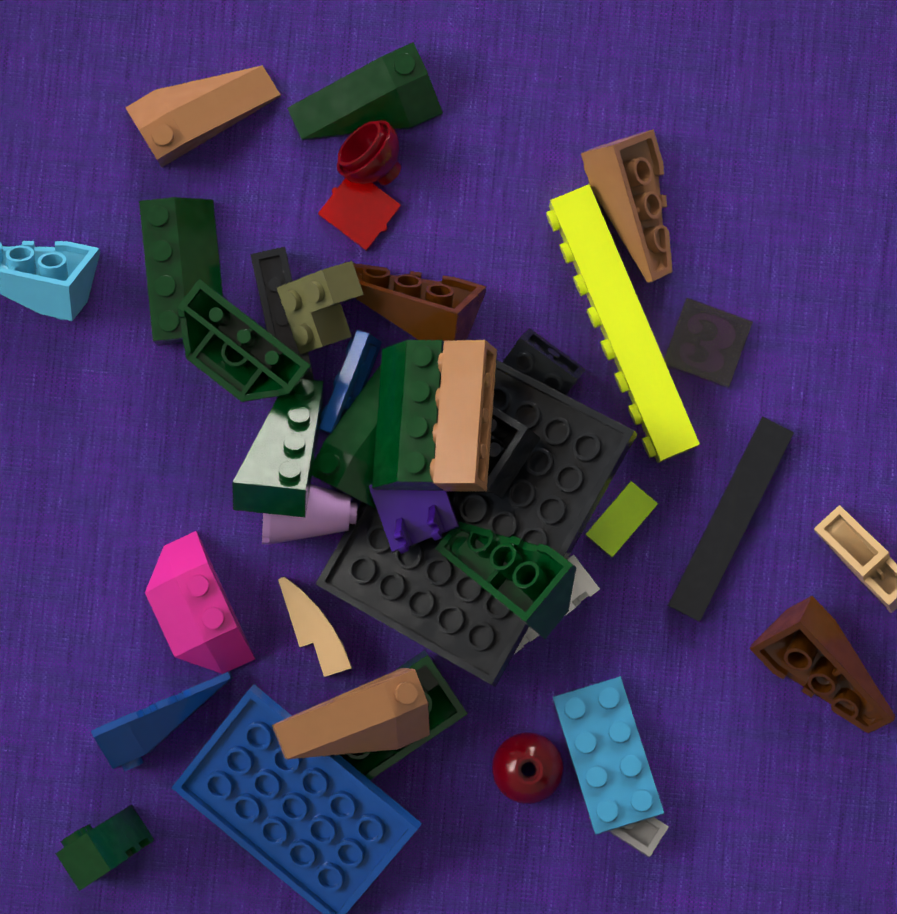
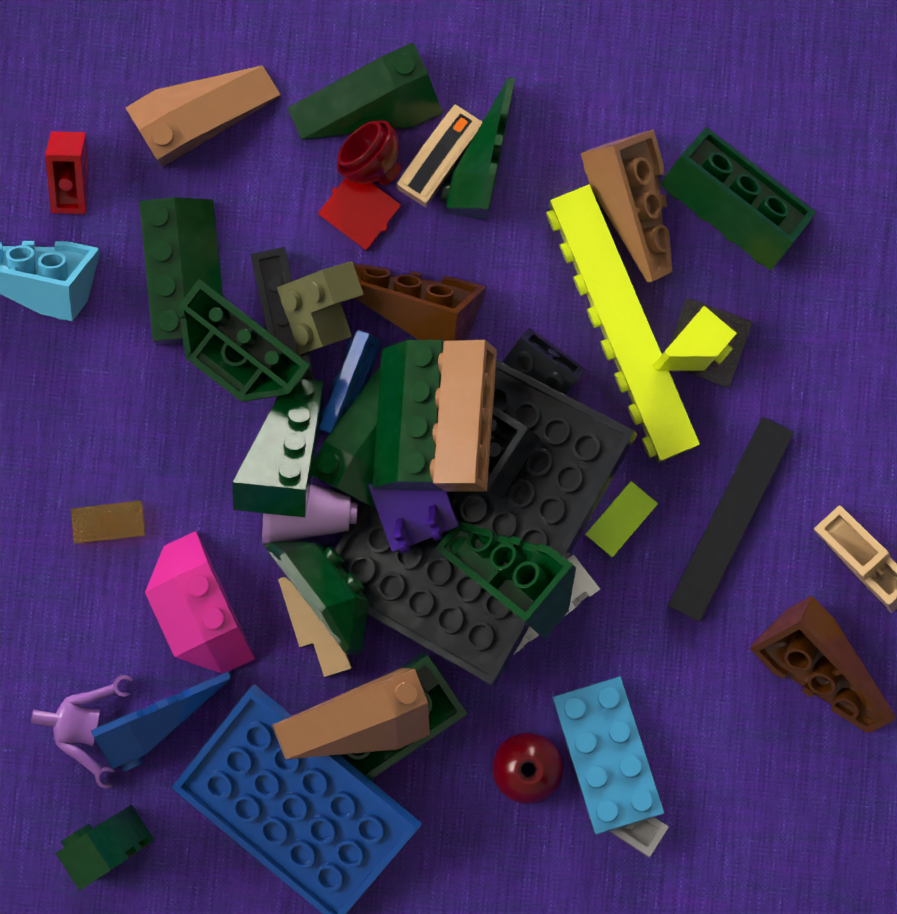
(67, 172): none -> red slope
(74, 725): none -> medium lavender piece
(108, 522): none -> clear yellow plate
(326, 589): none -> dark green wedge
(439, 156): none -> tan slope
(476, 173): none -> dark green wedge
(698, 344): none -> neon yellow slope
(737, 198): none -> dark green slope

